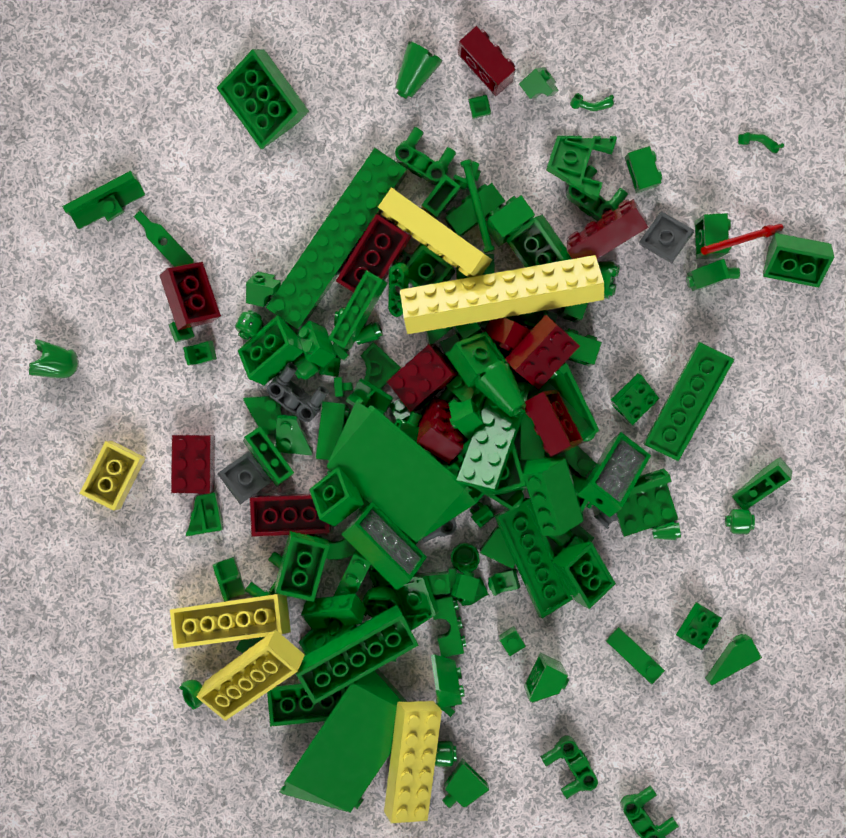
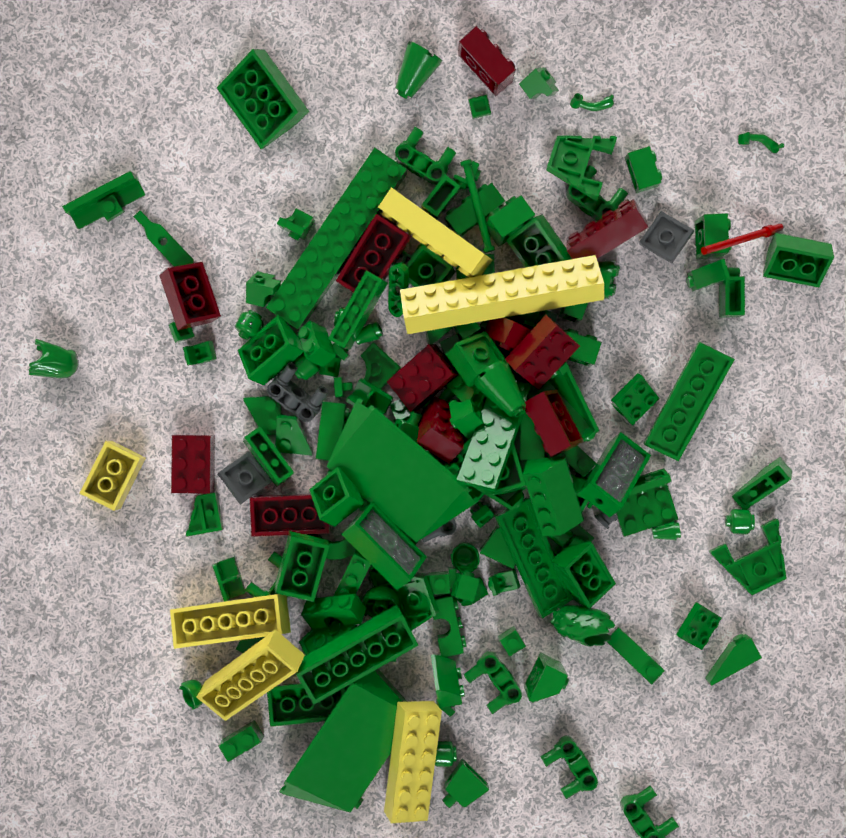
(241, 741): none -> green piece
(297, 224): none -> green brick
(500, 677): none -> green piece
(583, 624): none -> green head
(732, 297): none -> green piece
(759, 568): none -> green wing

